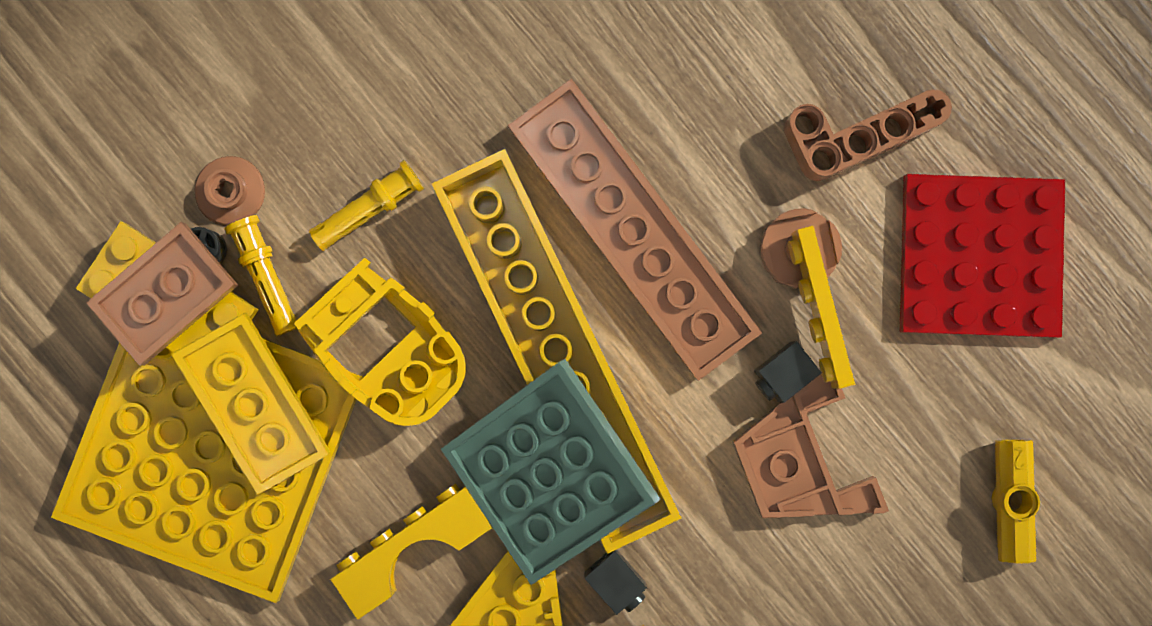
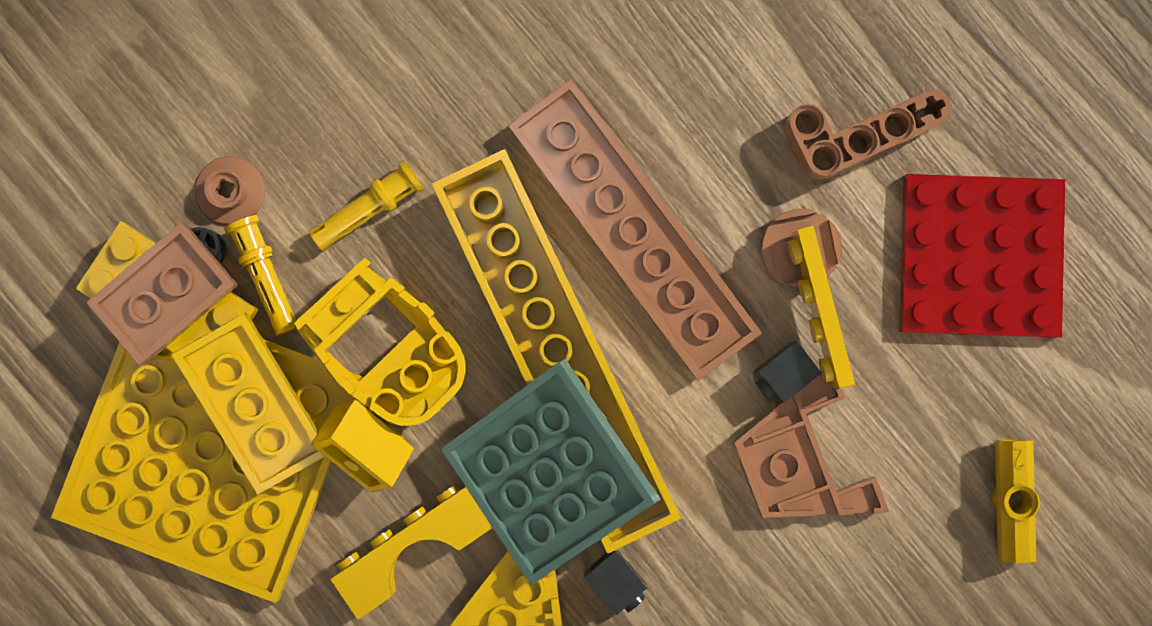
(363, 446): none -> yellow brick

